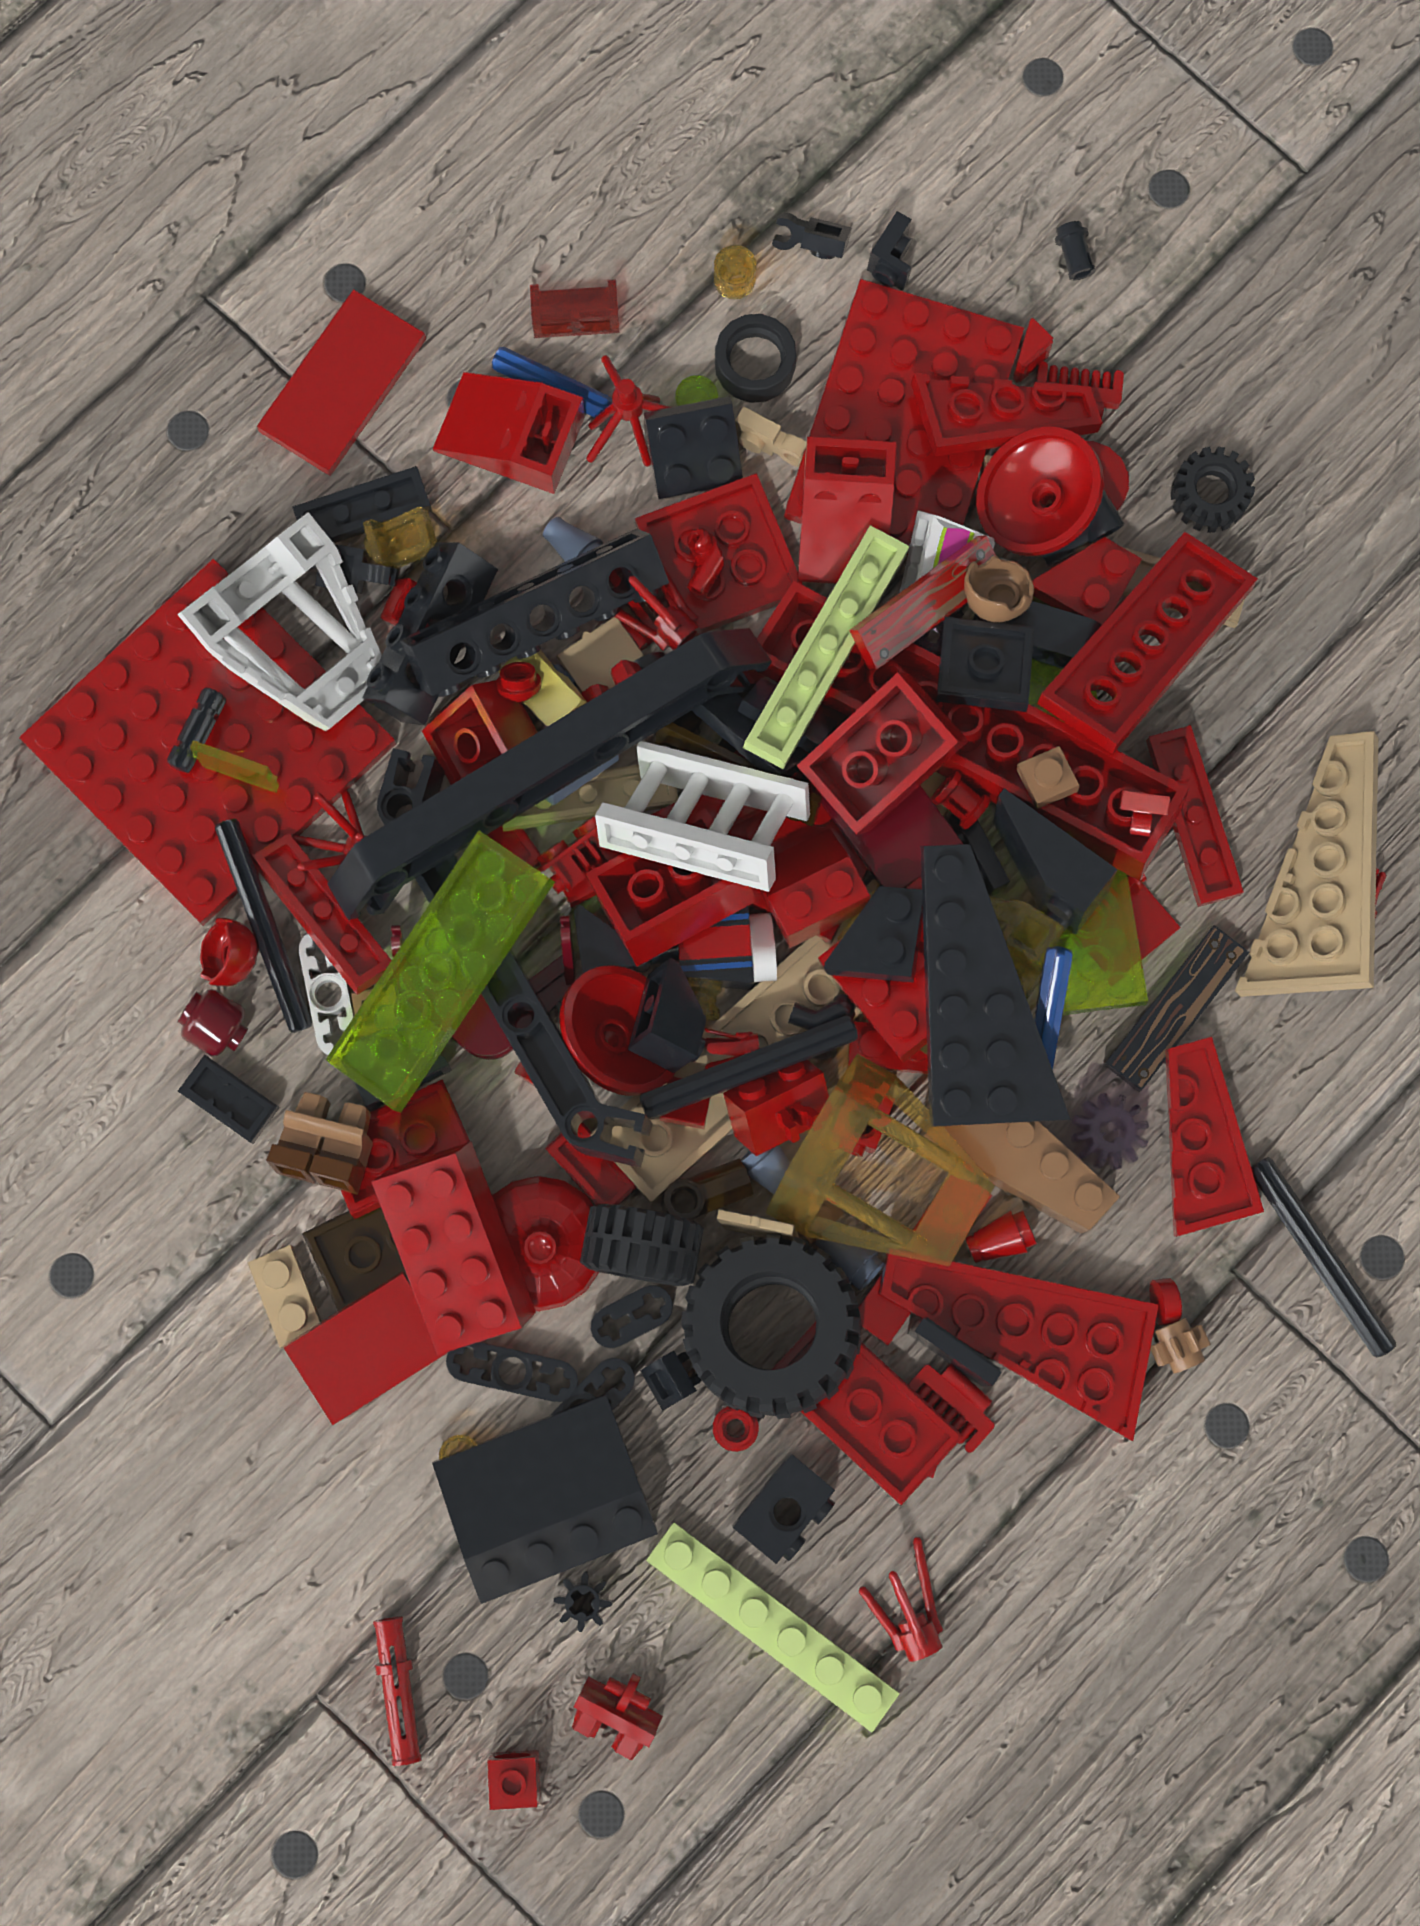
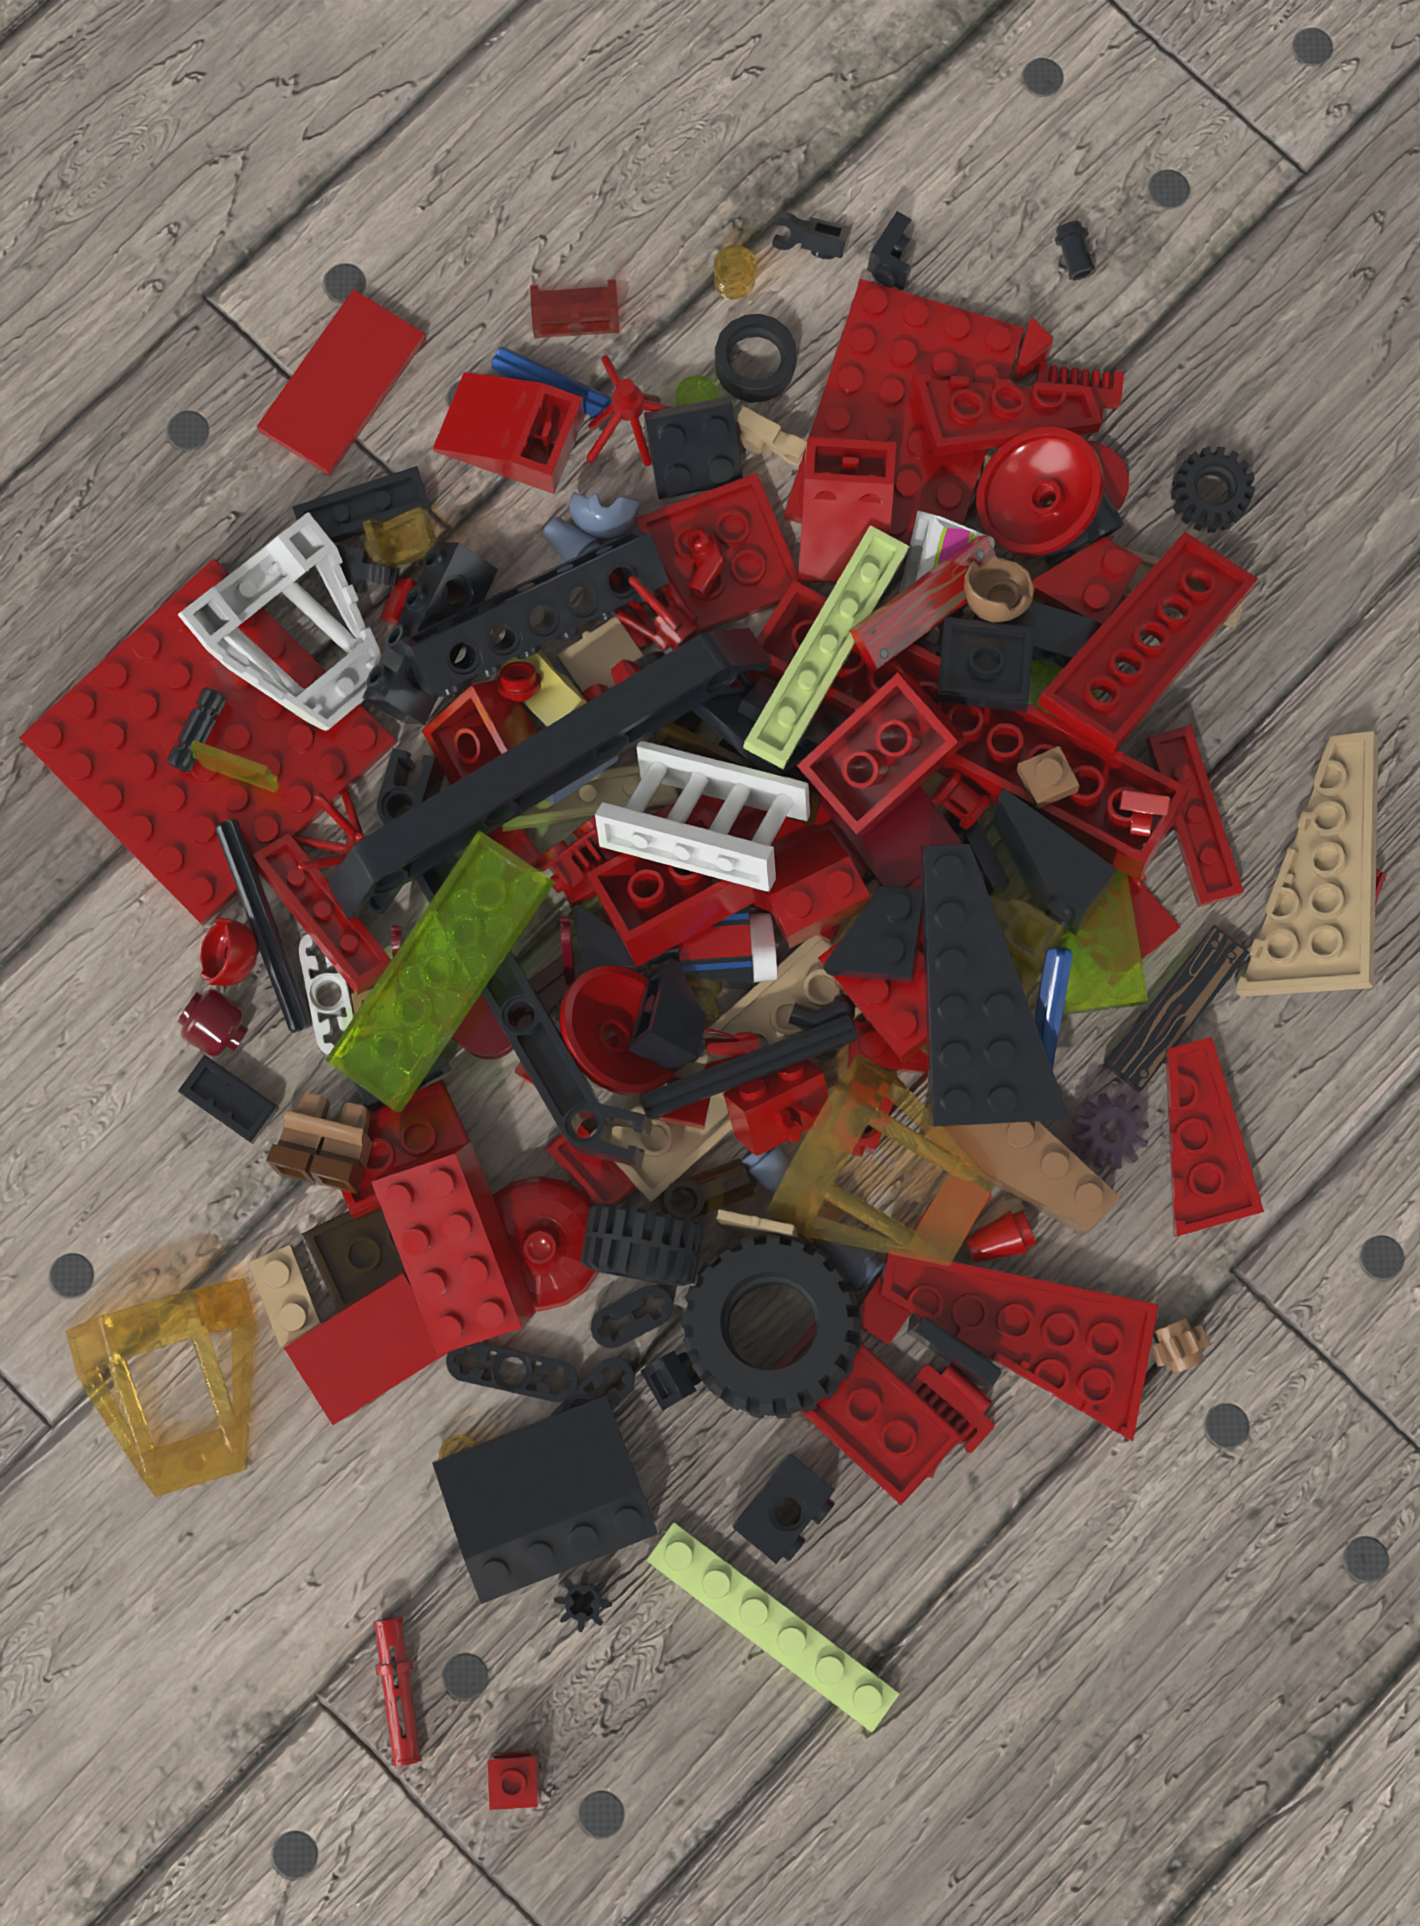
(158, 1324): none -> clear yellow windscreen
(602, 520): none -> sand blue hair
(619, 1708): red hips -> none
(735, 1443): red plate -> none
(917, 1634): red plant -> none
(1167, 1295): red tile -> none
(1323, 1258): black axle -> none

